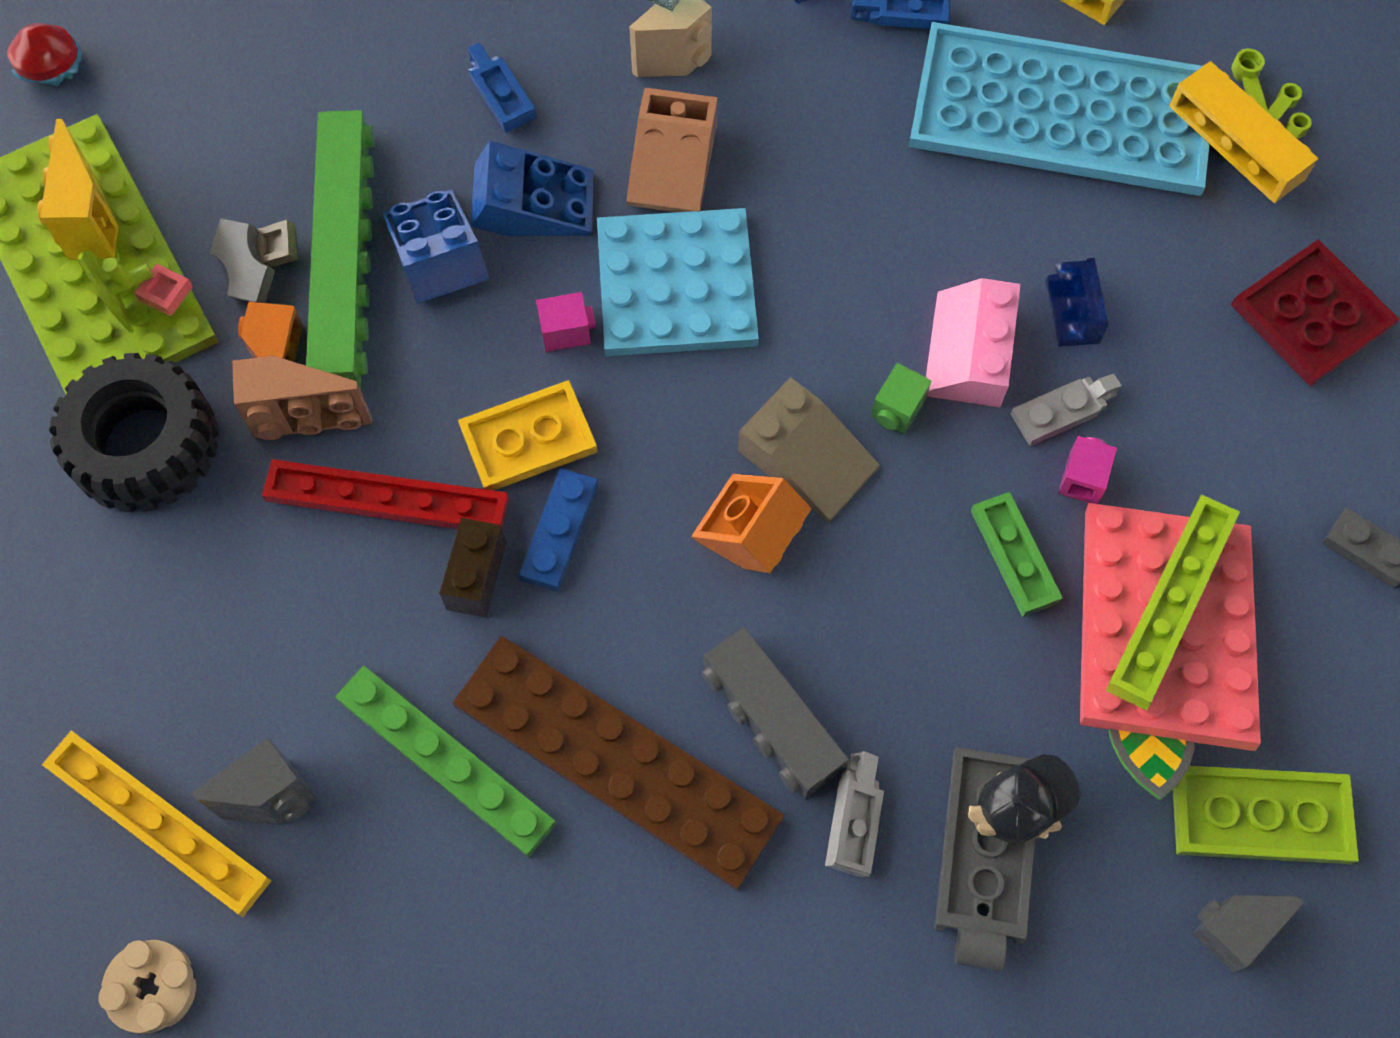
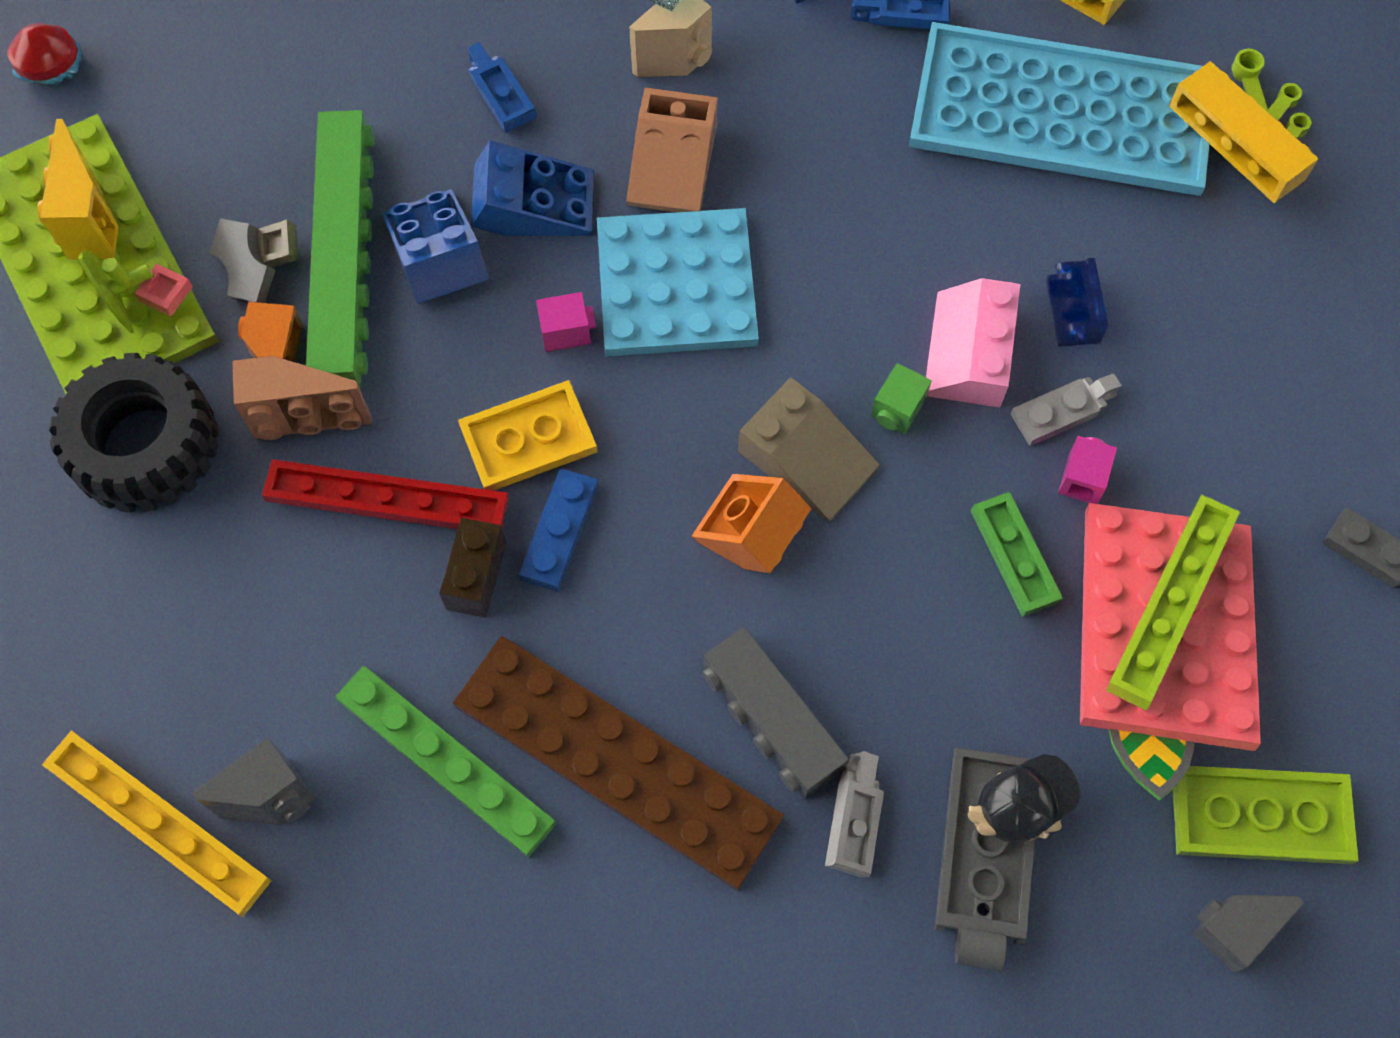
(155, 1011): tan plate -> none
(1314, 312): dark red plate -> none

